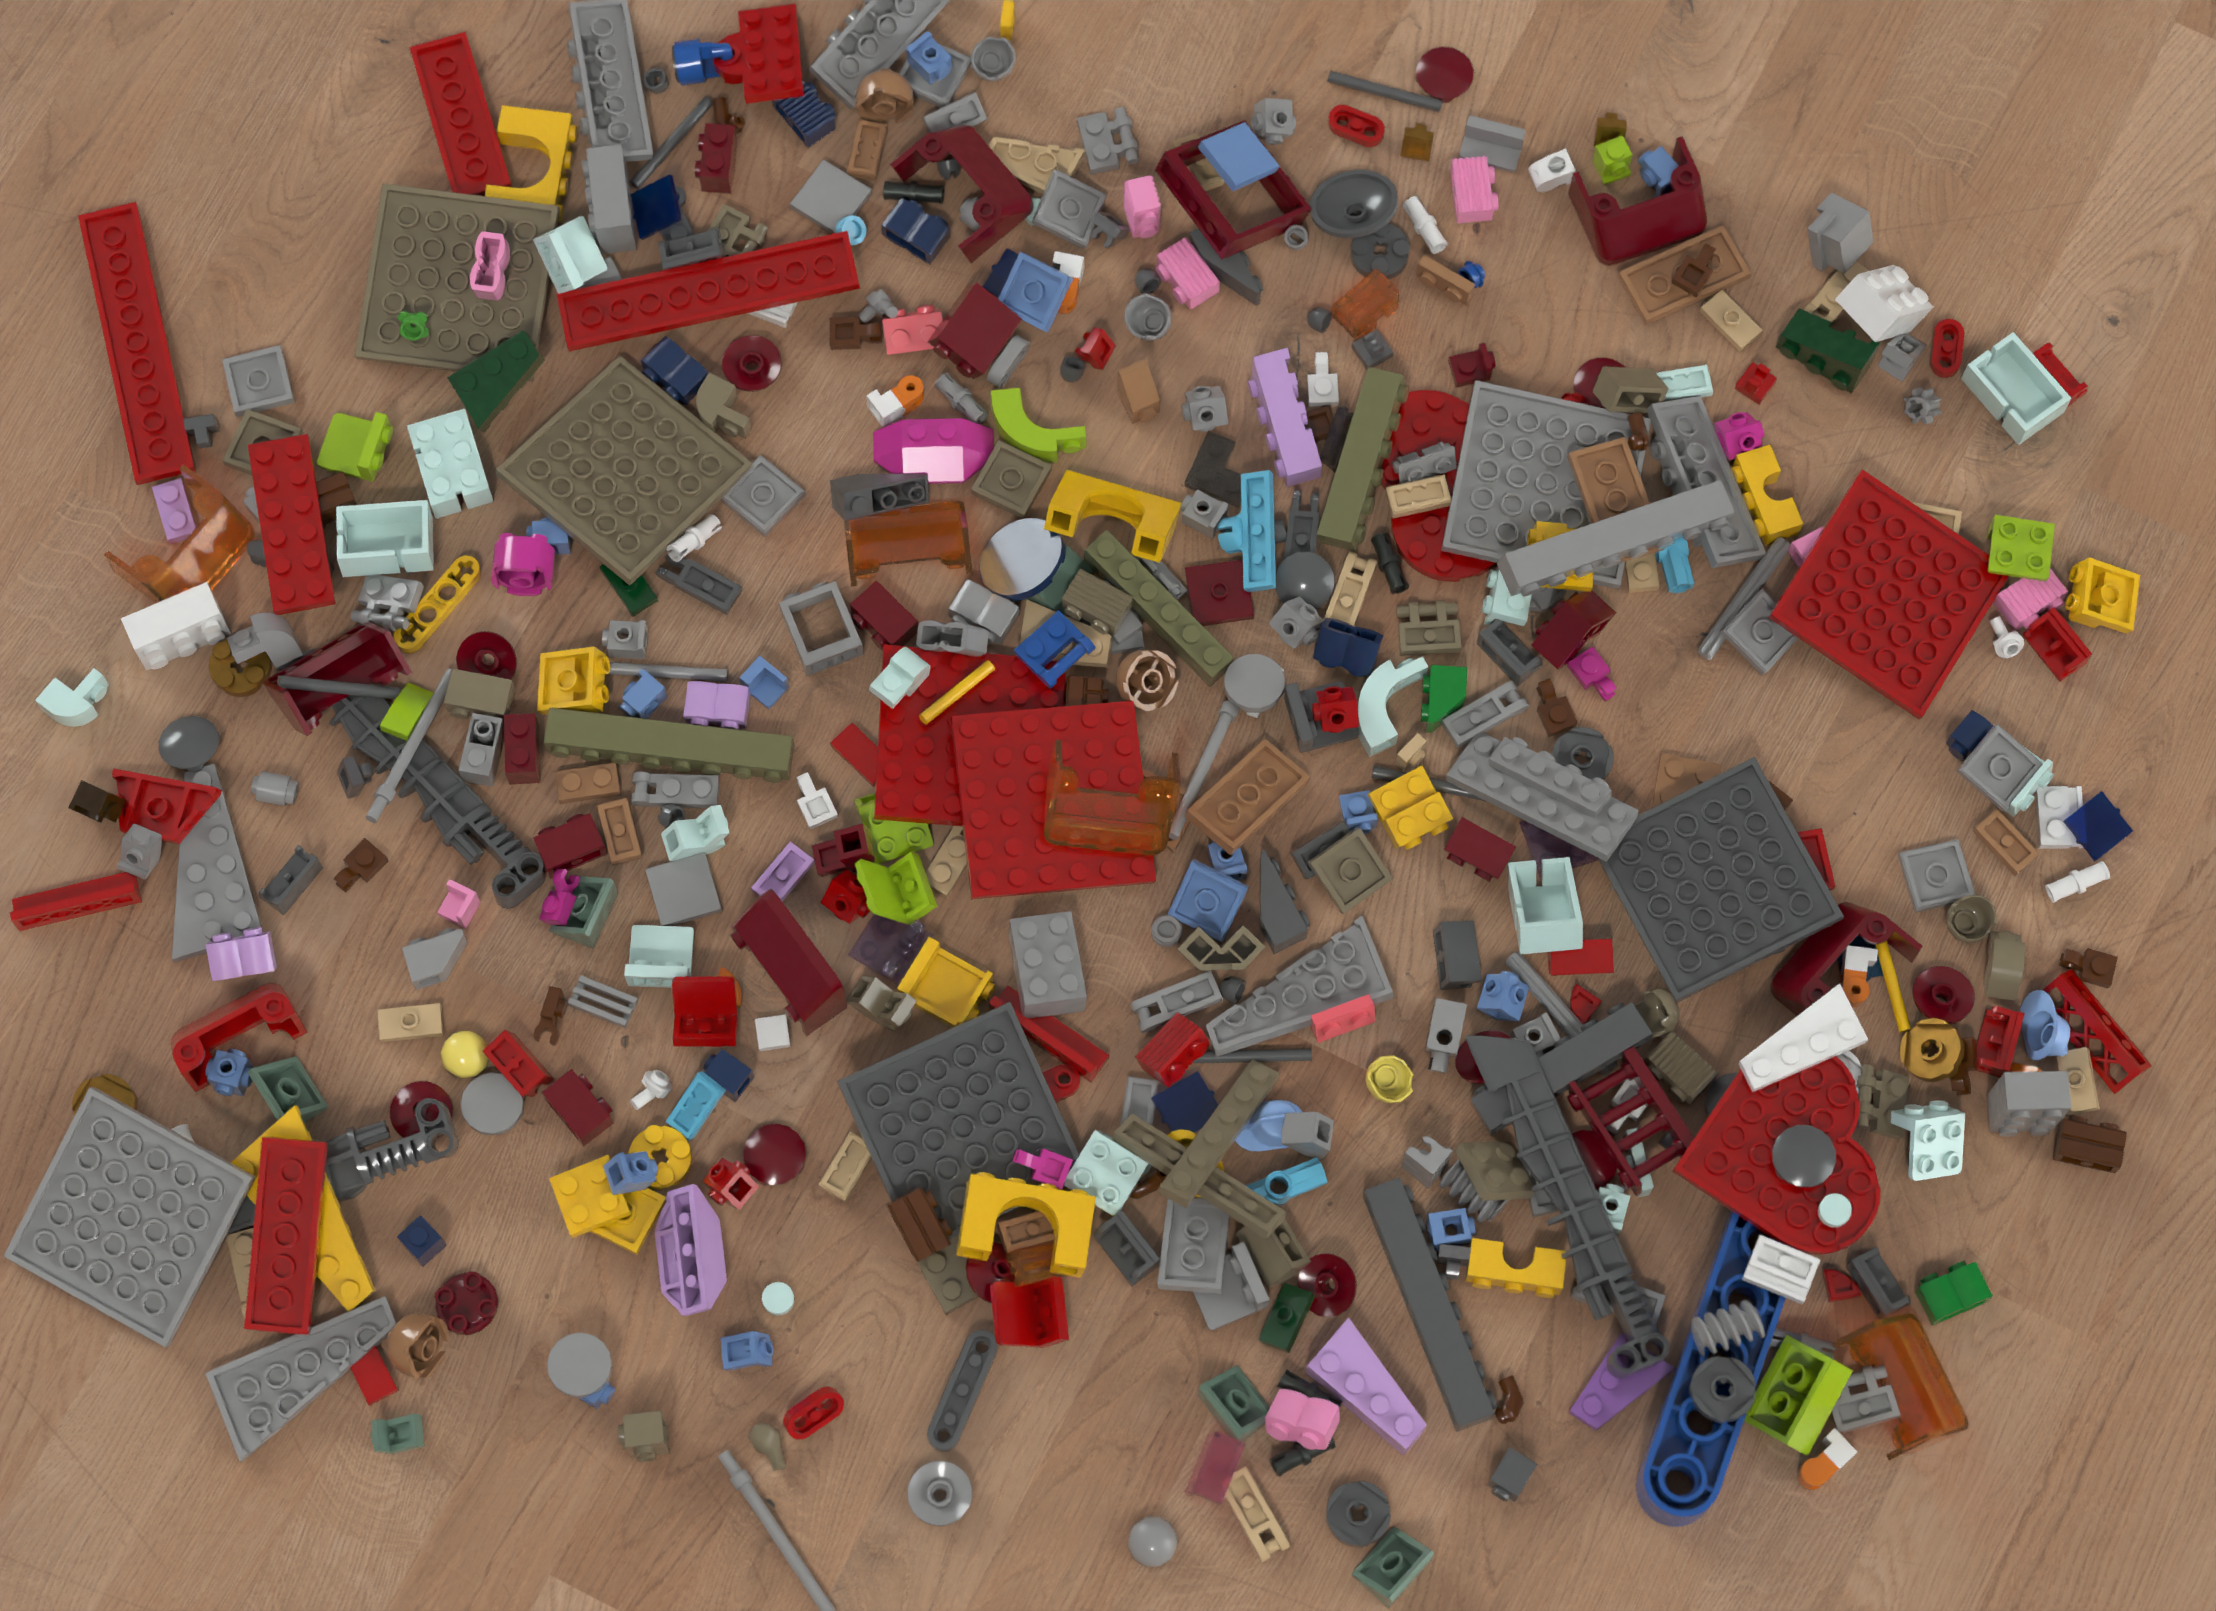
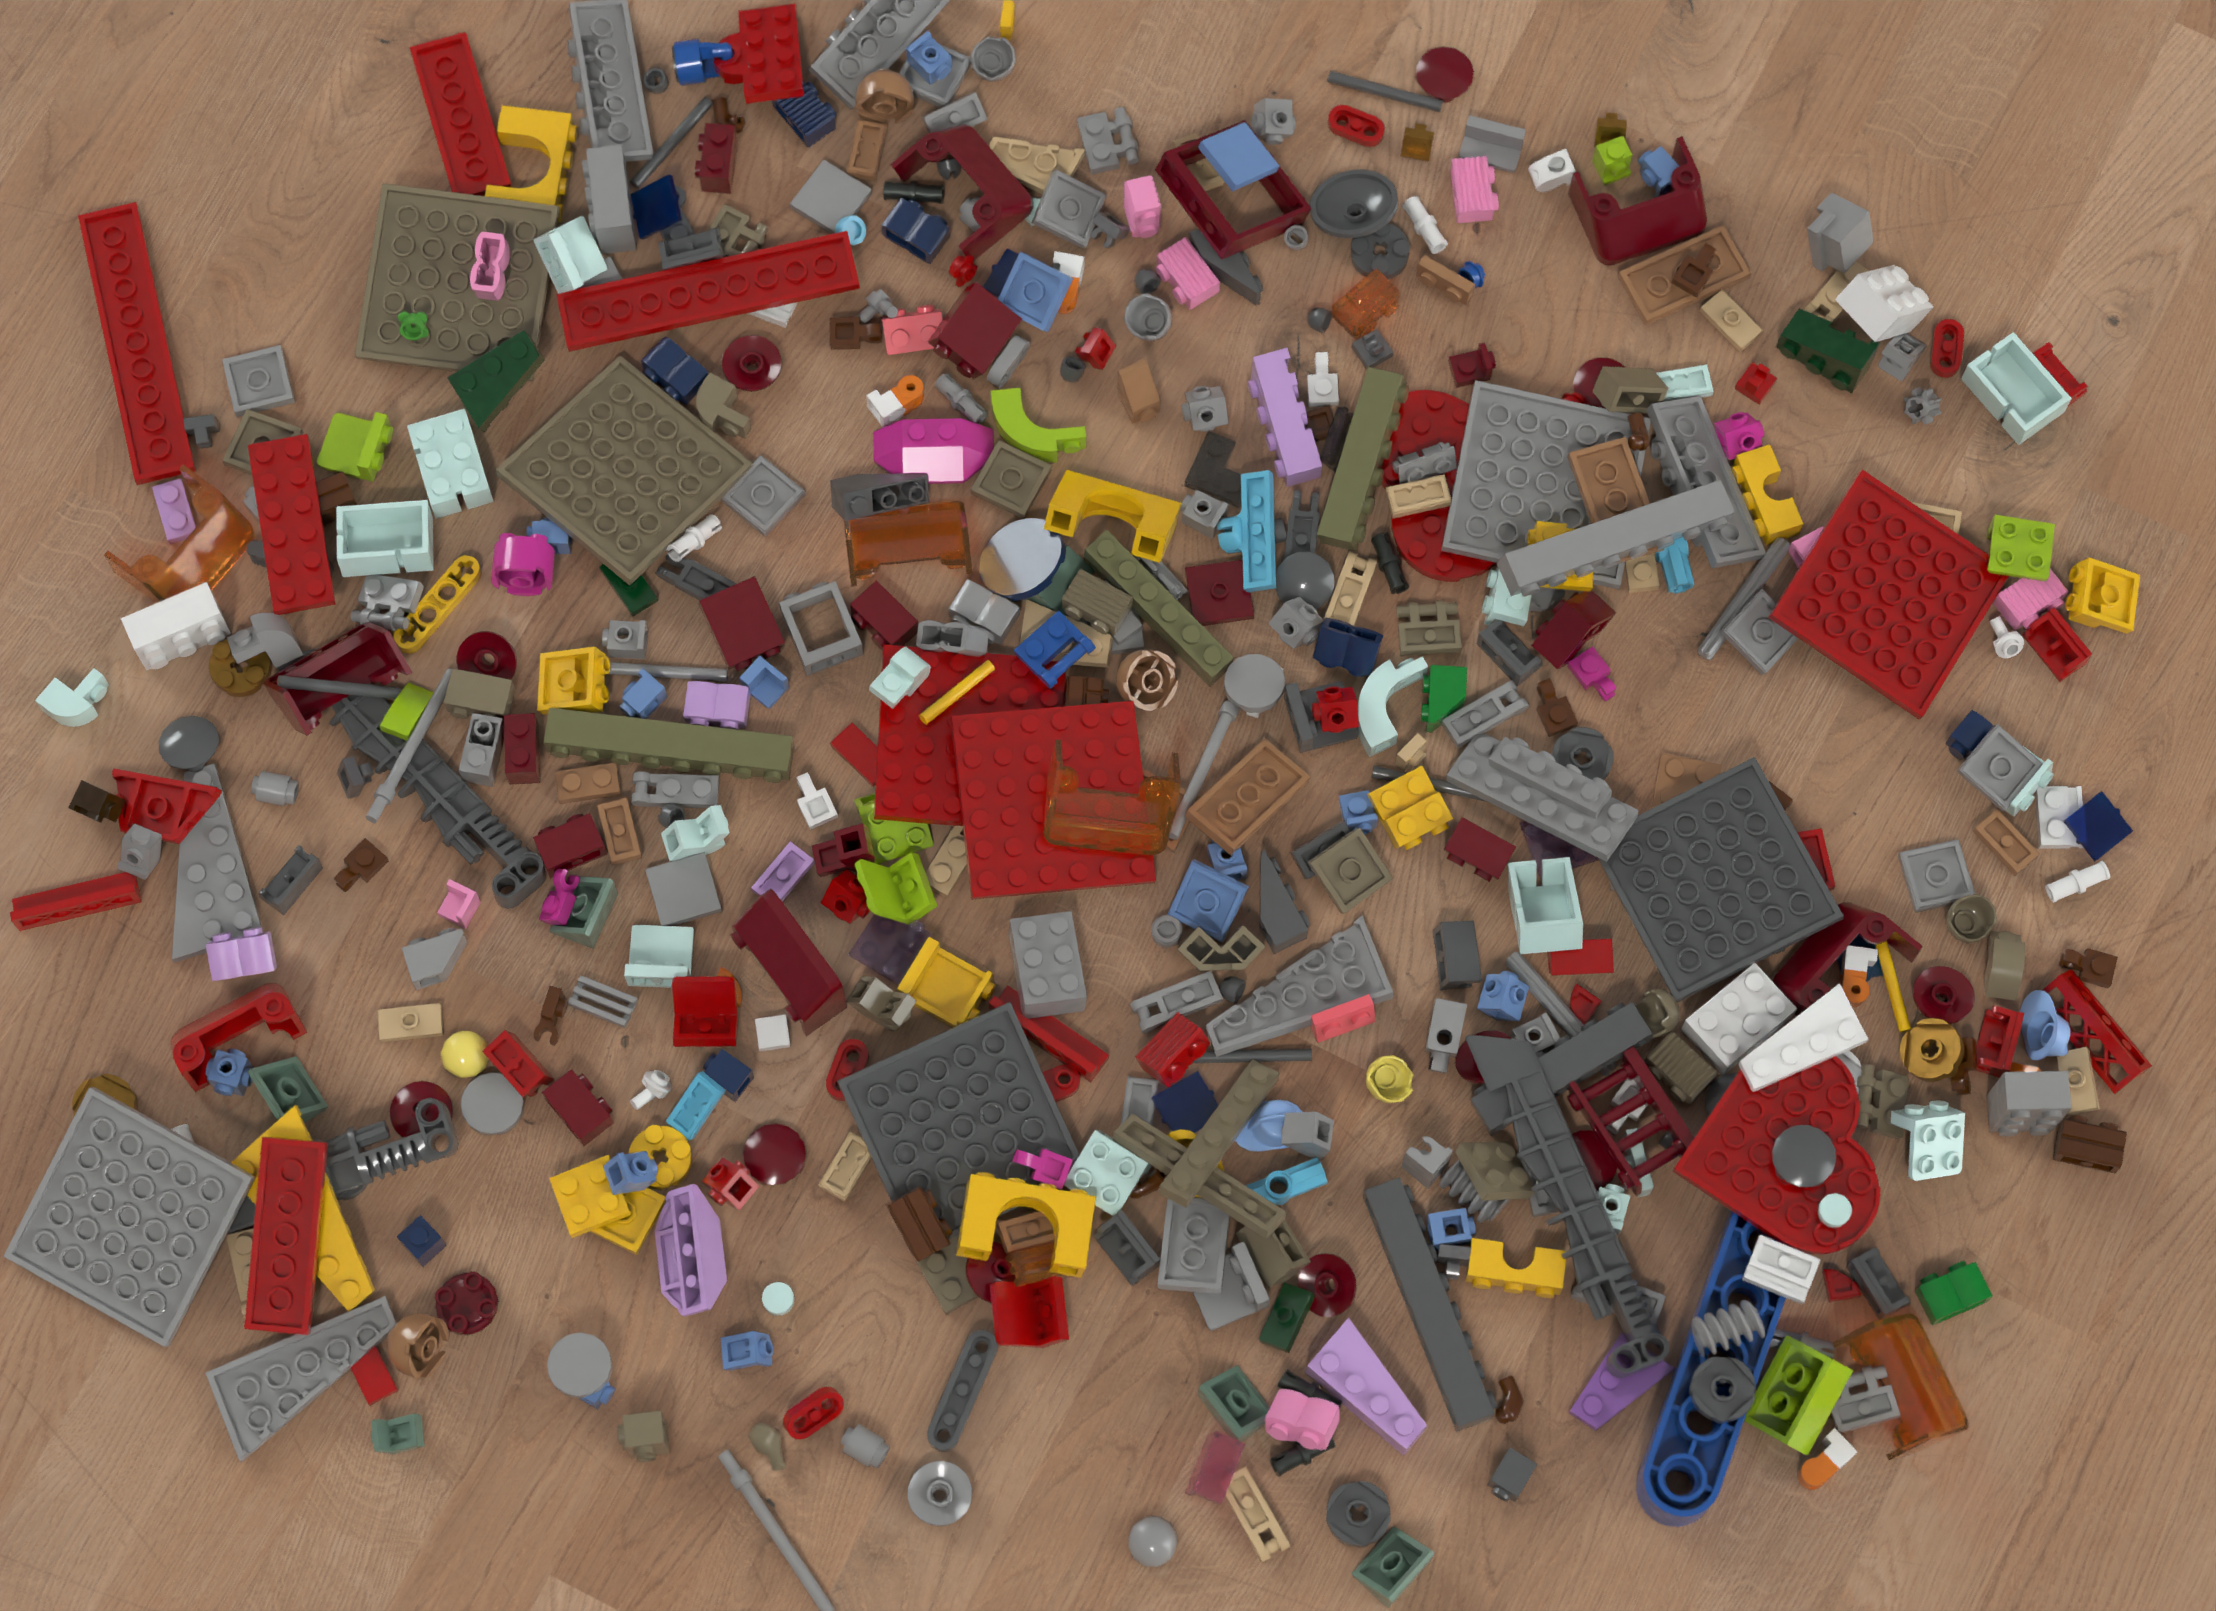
(742, 624): none -> dark red brick
(843, 1067): none -> red plate
(864, 1446): none -> light grey brick
(963, 269): none -> red plate
(1738, 1019): none -> white brick

